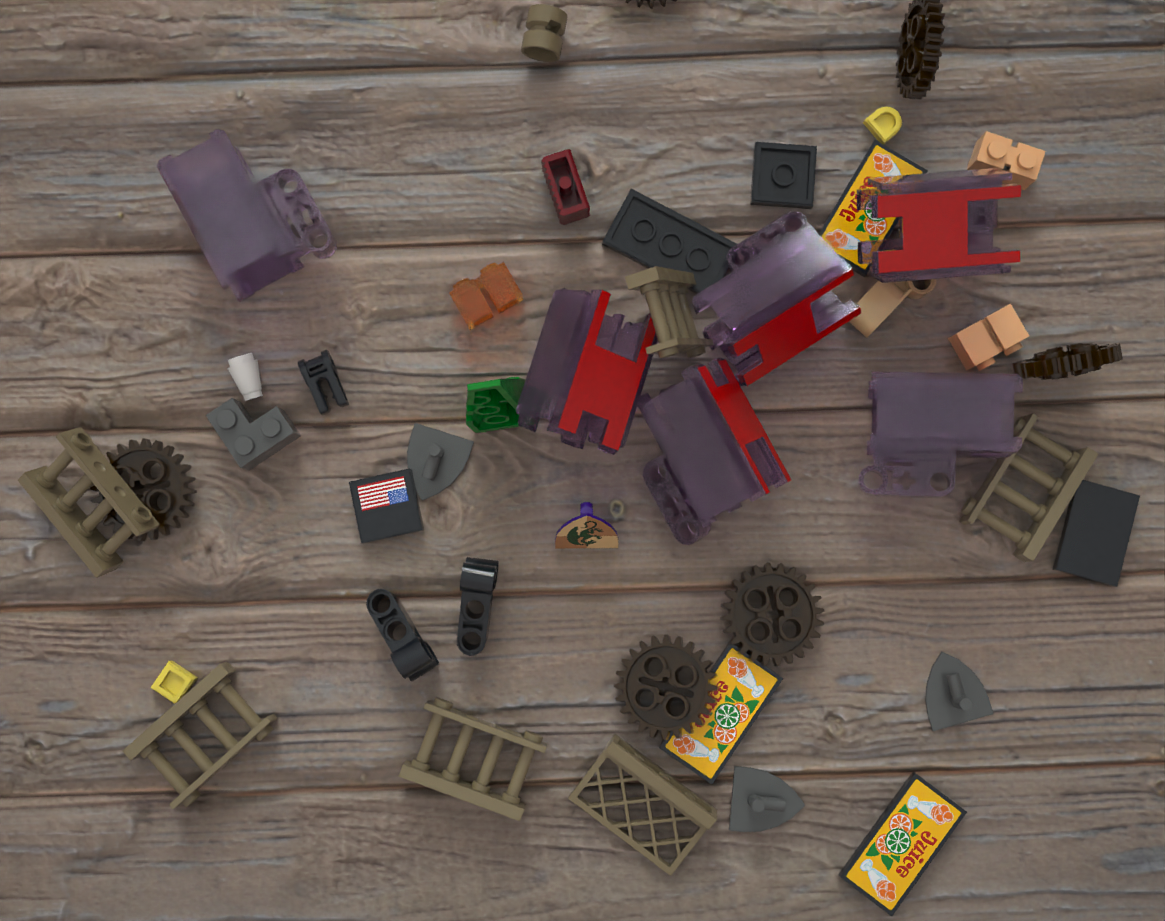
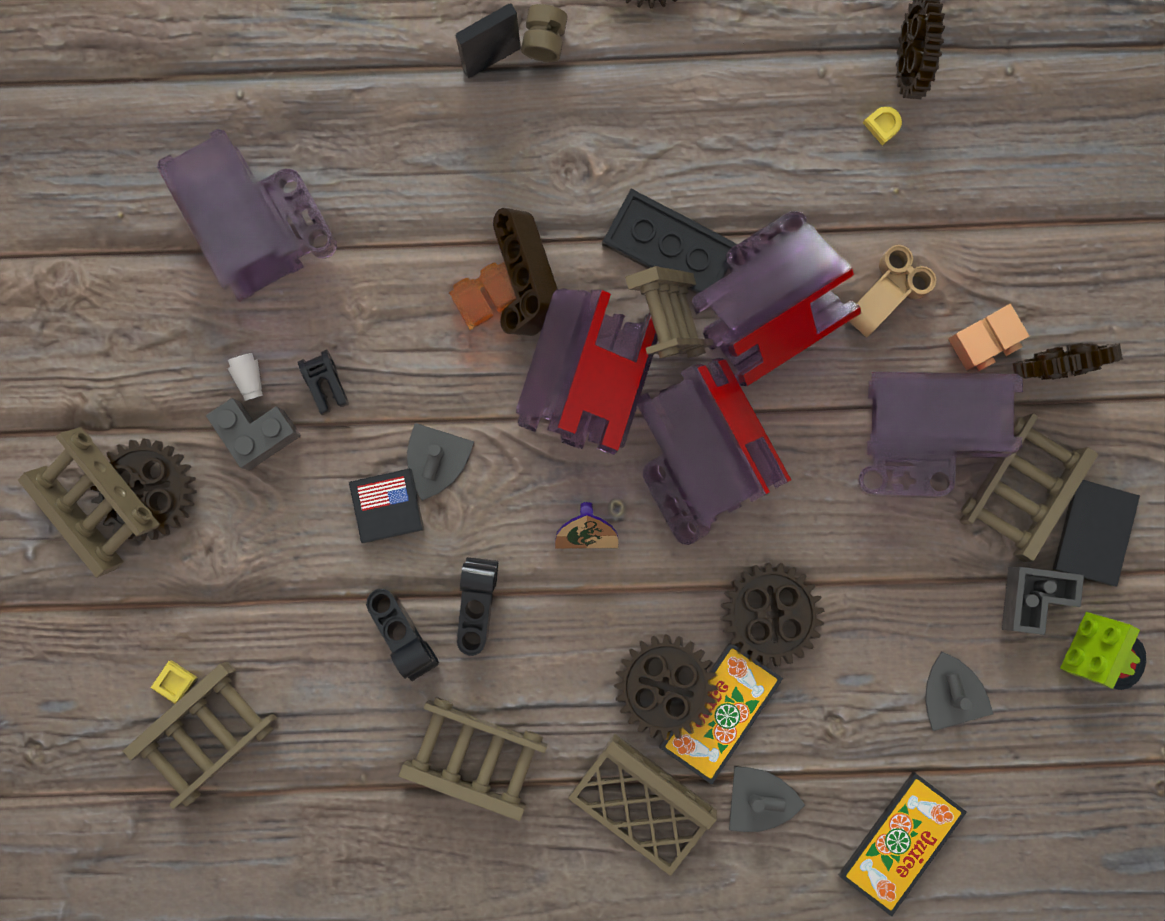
(488, 40): none -> black tile
(493, 404): green wedge -> none
(527, 270): none -> dark brown beam
(565, 187): dark red brick -> none
(783, 175): black tile -> none
(848, 225): tile -> none
(942, 225): piece -> none
(996, 152): light nougat piece -> none
(1031, 592): none -> dark grey brick
(1106, 653): none -> lime plate

